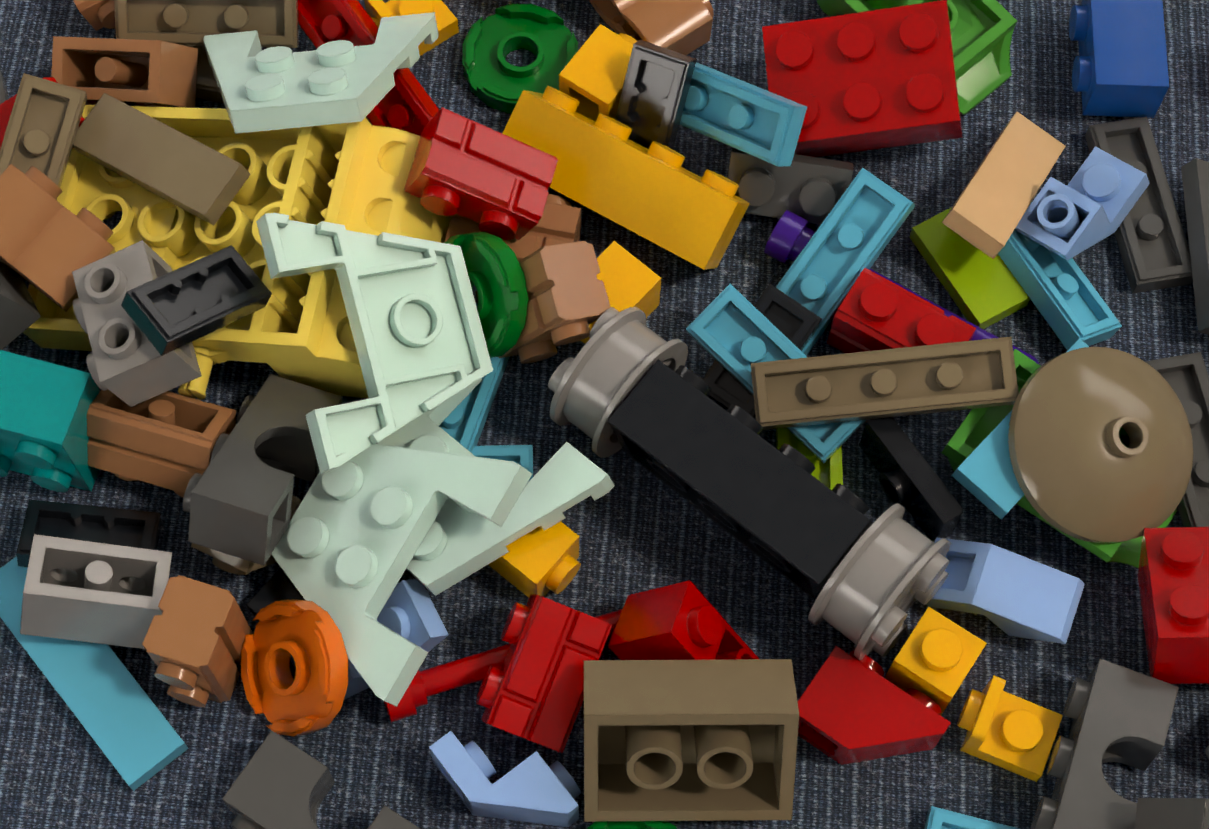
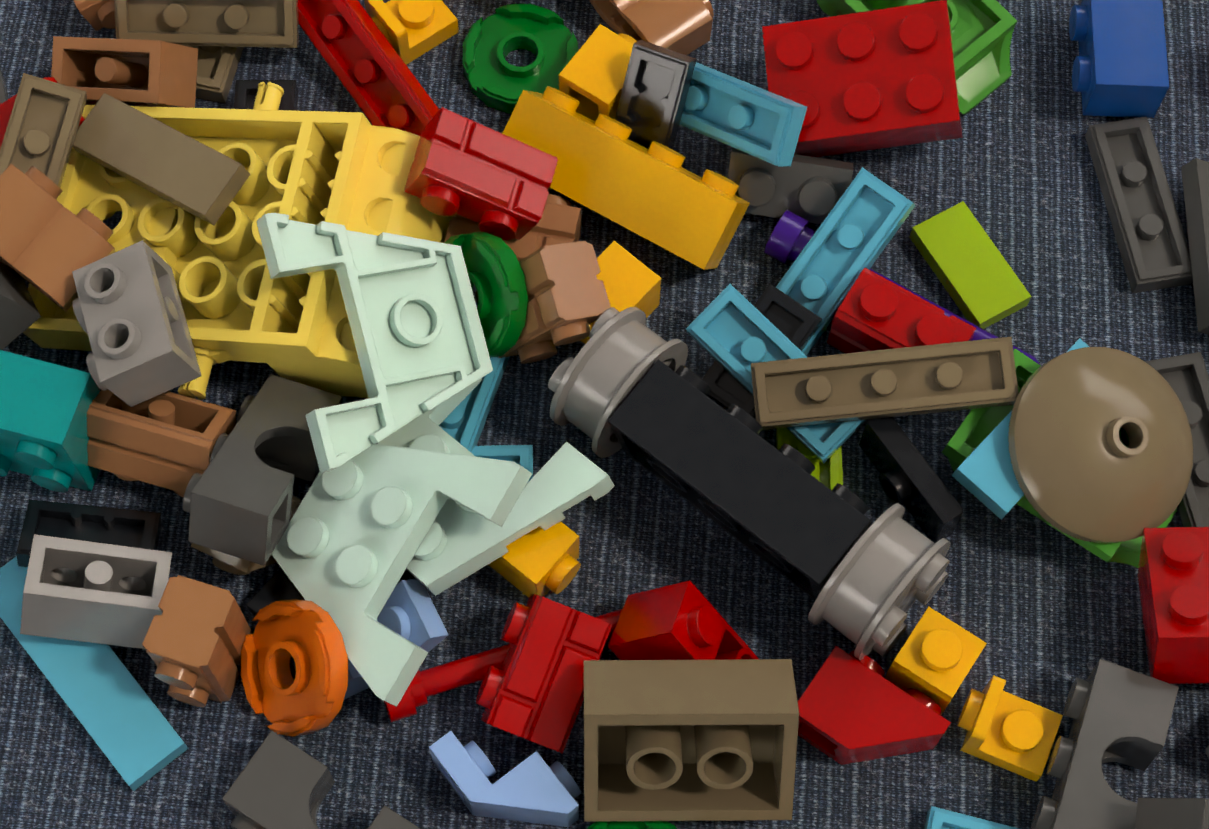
(196, 299): black plate -> none
(313, 87): light aqua wing -> none
(1004, 185): tan tile -> none
(1009, 590): light blue slope -> none
(1059, 292): medium azure tile -> none
(1085, 210): light blue slope -> none

